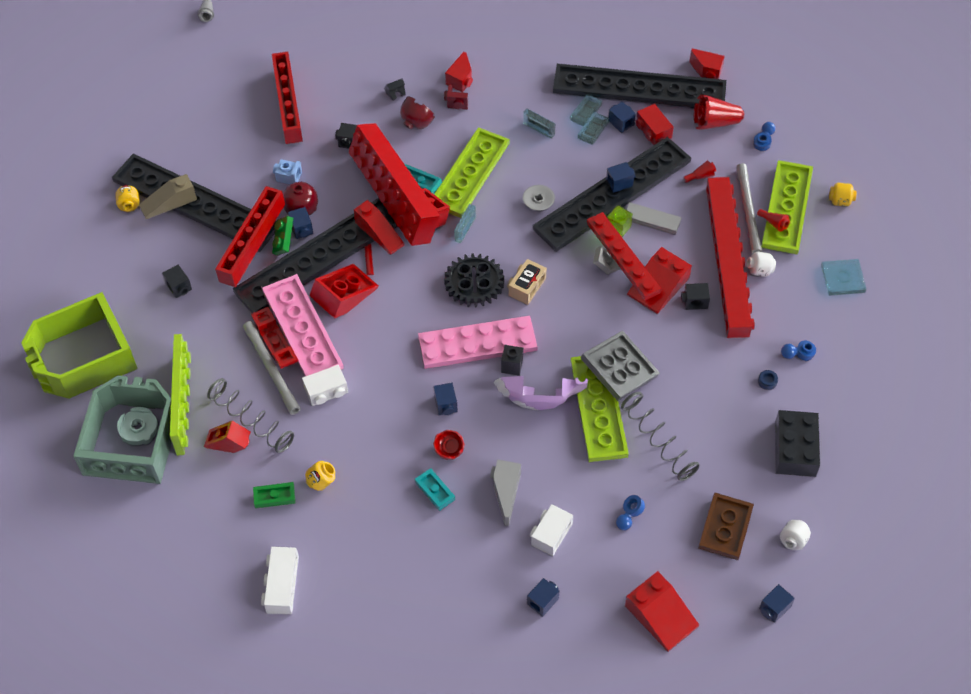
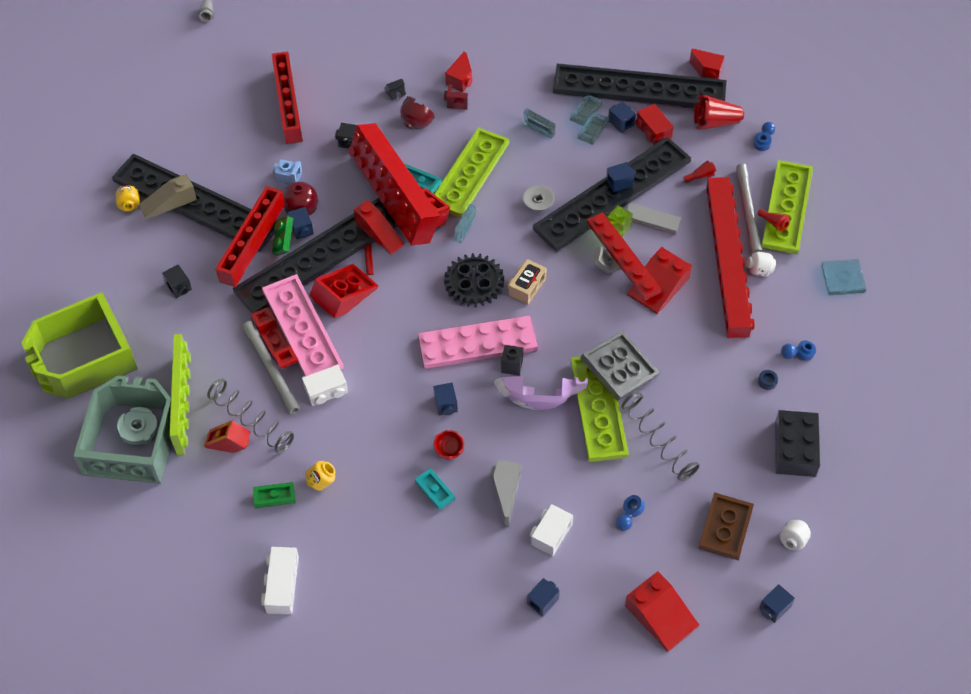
(696, 296): black brick -> none
(842, 194): yellow head -> none

